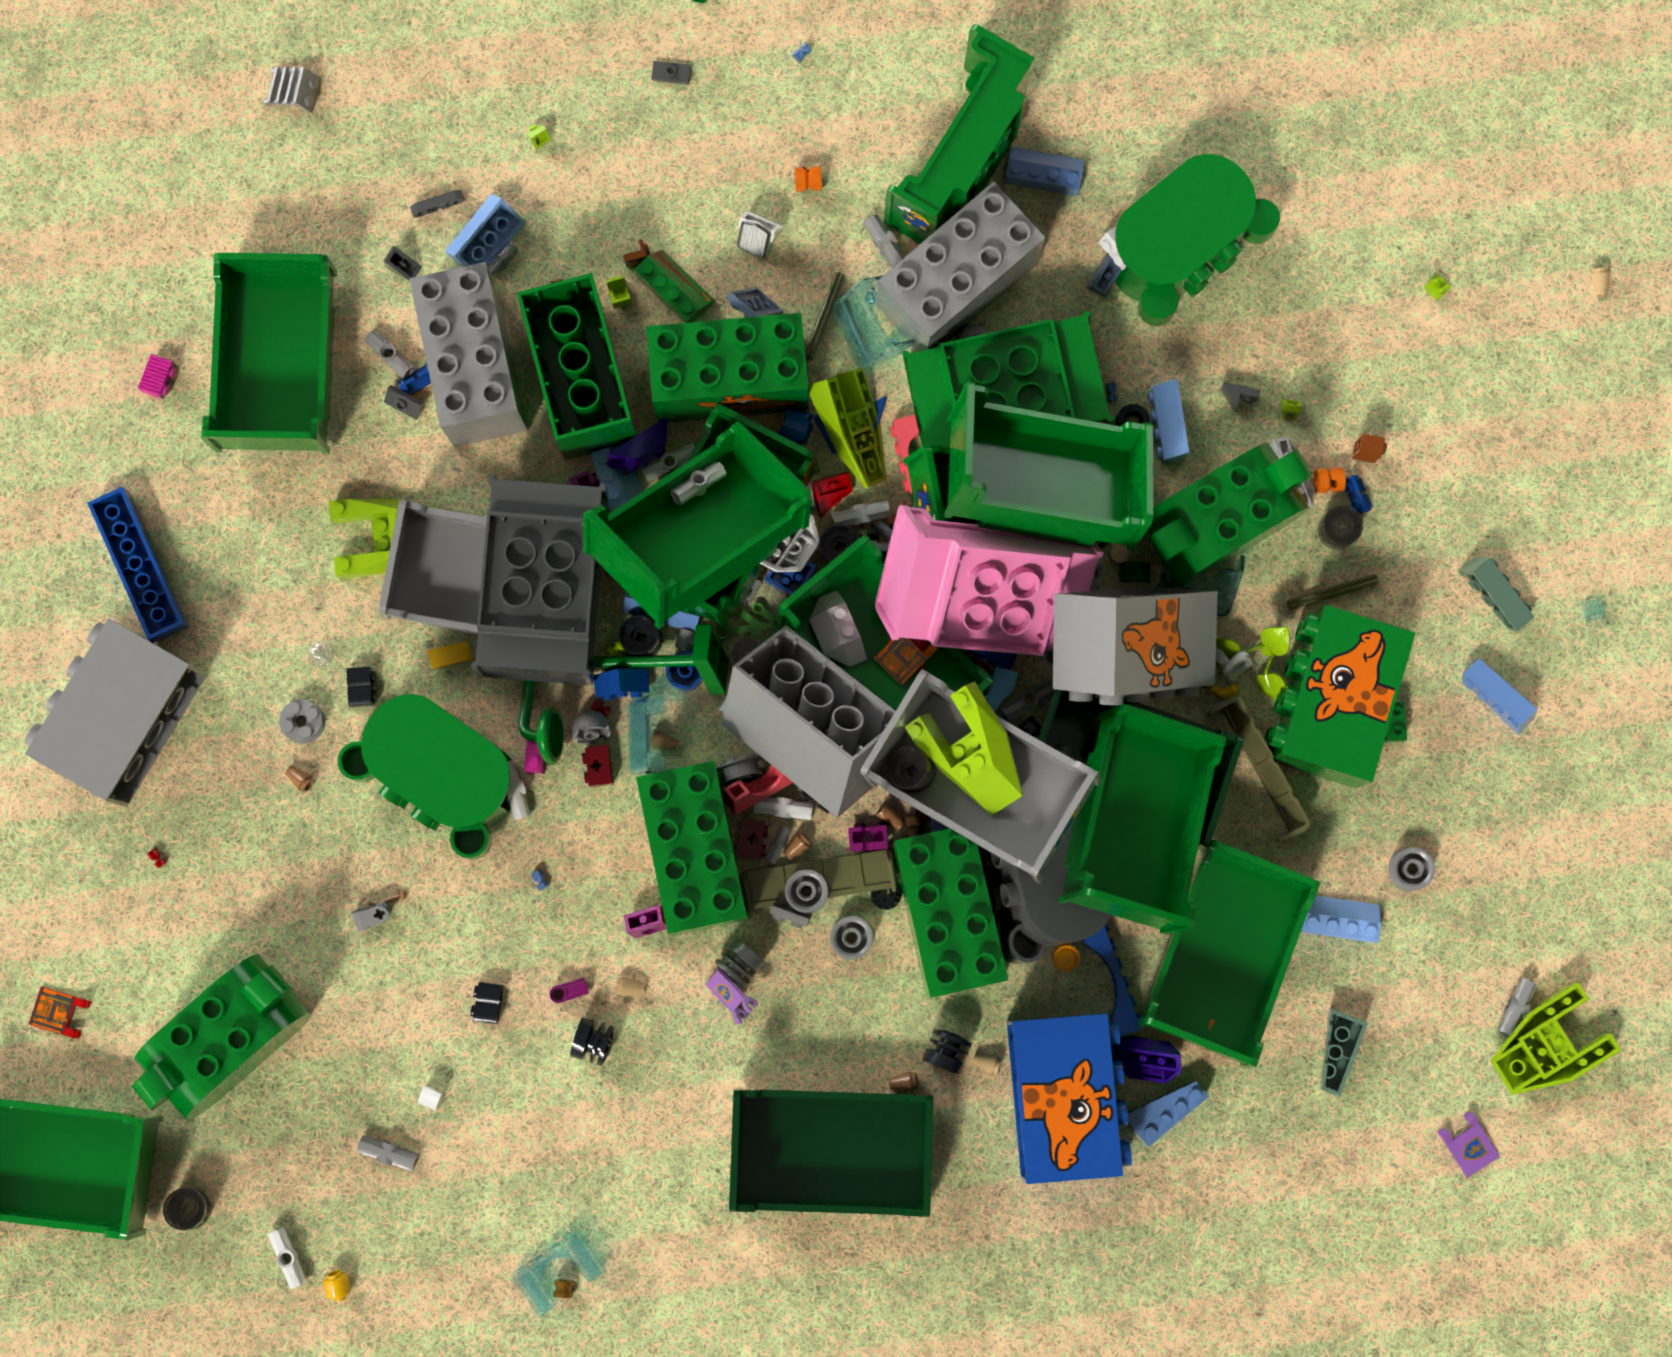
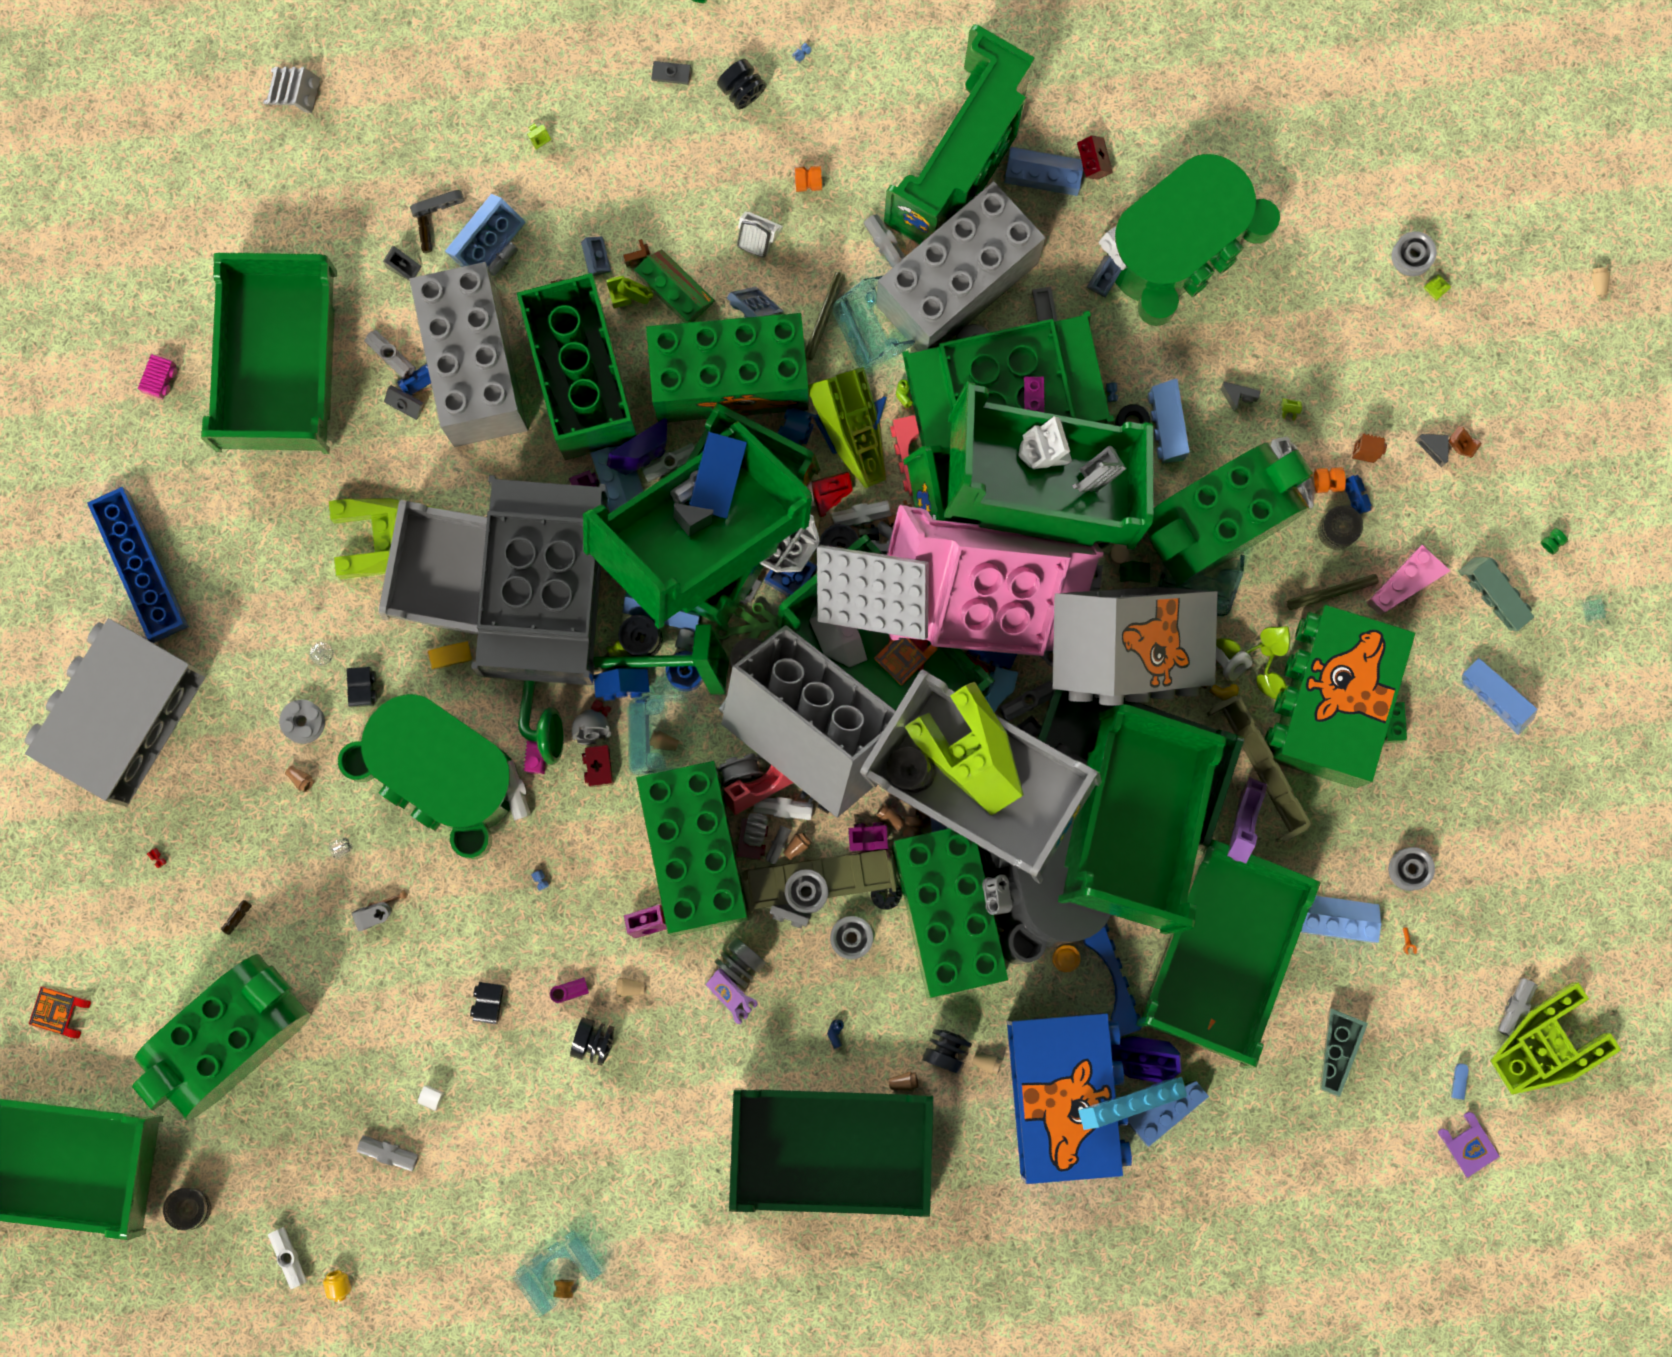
(236, 917): none -> dark brown axle
(341, 847): none -> clear piece
(424, 233): none -> dark brown axle
(595, 255): none -> sand blue slope
(635, 290): none -> lime beam
(692, 518): none -> dark grey slope
(718, 474): none -> blue tile
(741, 84): none -> black wheel
(755, 829): none -> light grey gear
(834, 1031): none -> dark blue arm
(873, 591): none -> plate
(902, 393): none -> lime arm
(997, 896): none -> light grey piece
(1034, 393): none -> magenta brick
(1044, 304): none -> light grey tile
(1045, 446): none -> white piece
(1094, 157): none -> dark red brick
(1100, 471): none -> light grey plate
(1132, 1104): none -> medium azure arch
(1243, 834): none -> medium lavender arch
(1408, 942): none -> orange hand
(1412, 576): none -> bright pink wedge
(1417, 242): none -> light grey wheel
(1435, 446): none -> dark grey slope
(1459, 1081): none -> medium blue bar
(1463, 443): none -> dark orange bracket
(1554, 541): none -> green wheel

